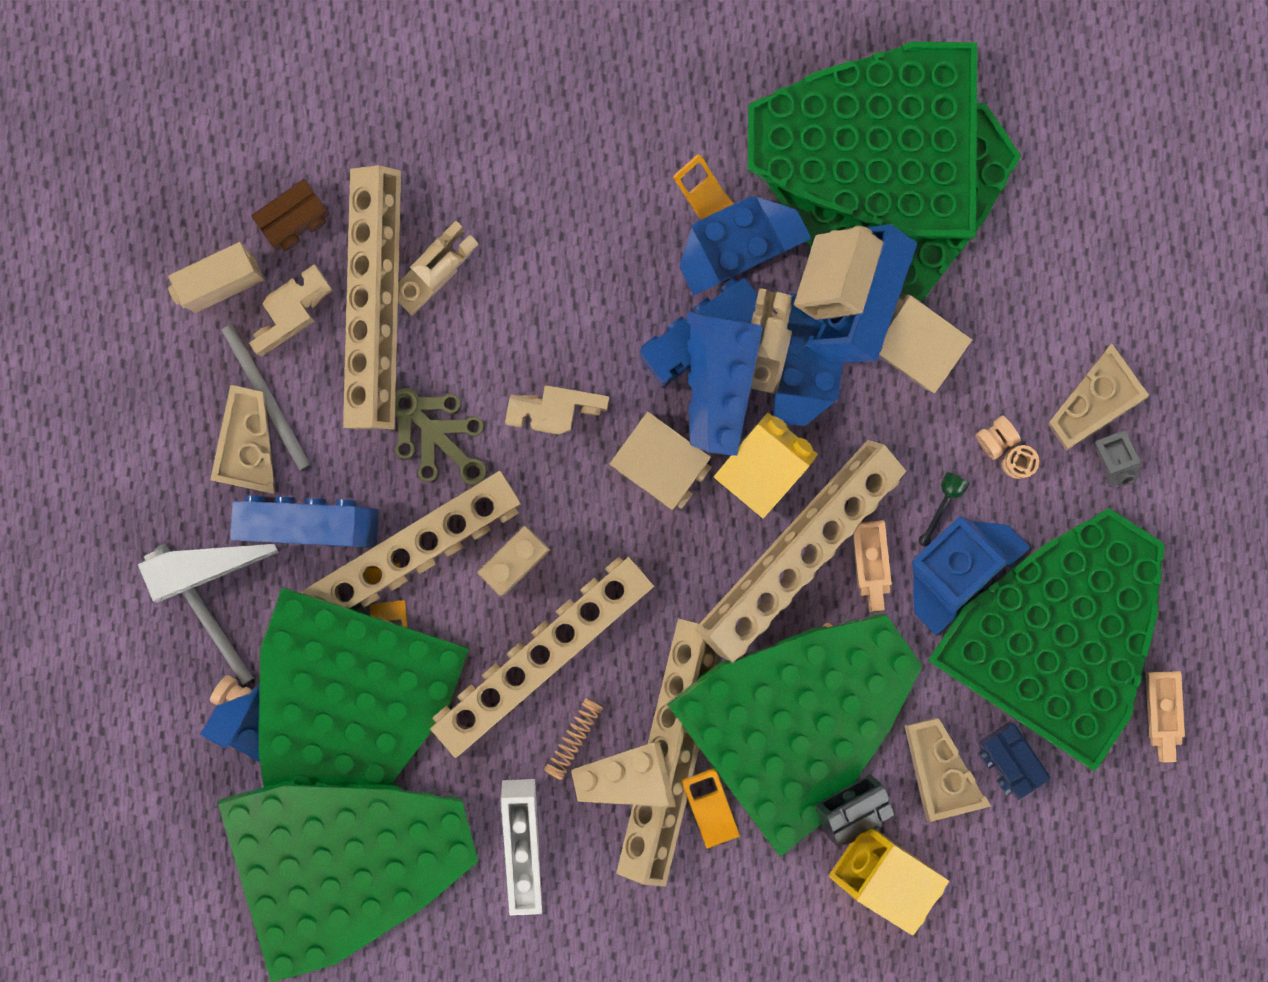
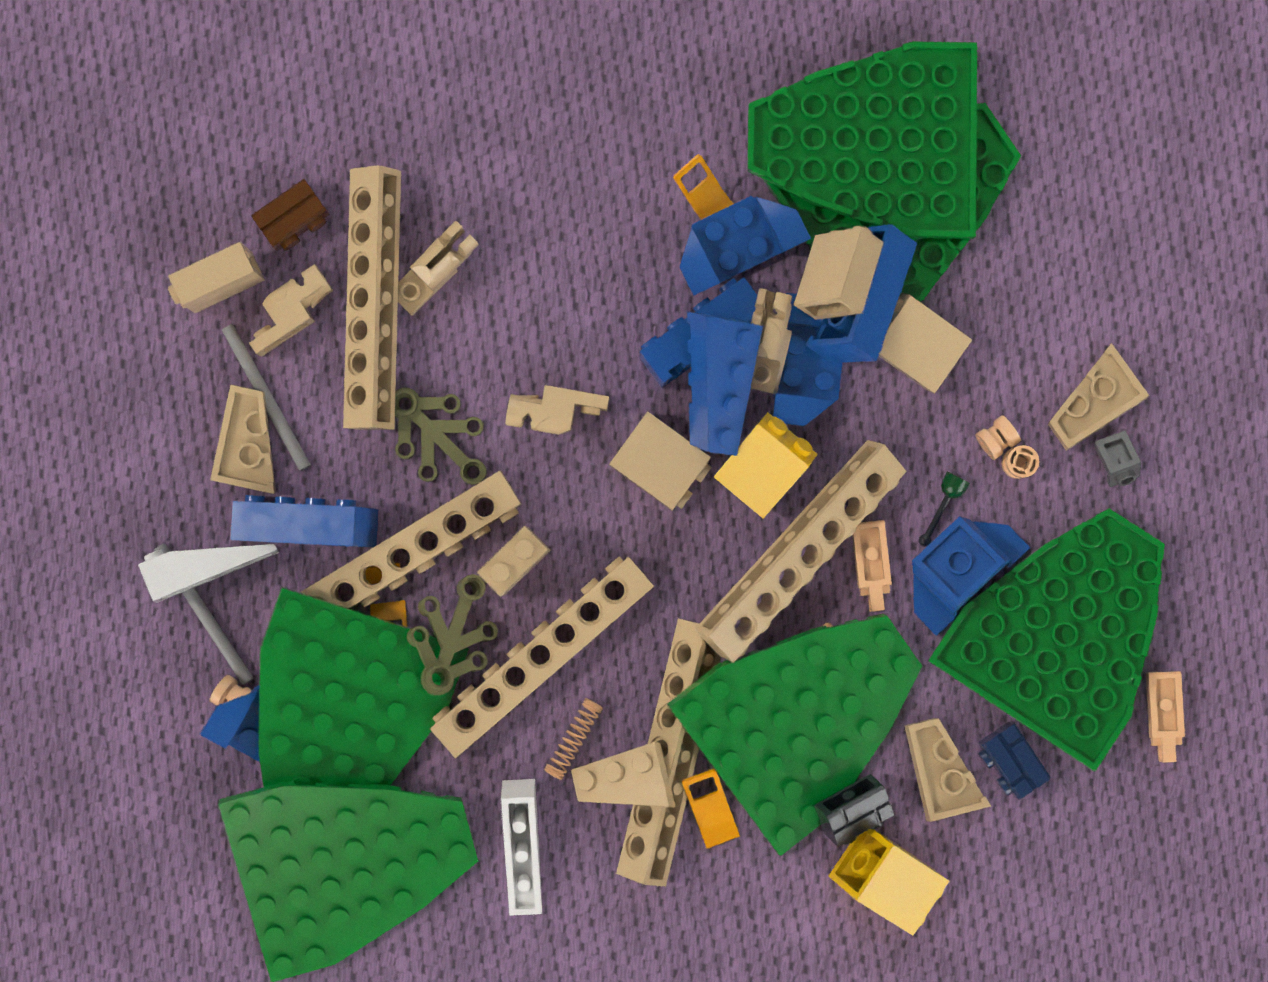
(450, 638): none -> olive plant

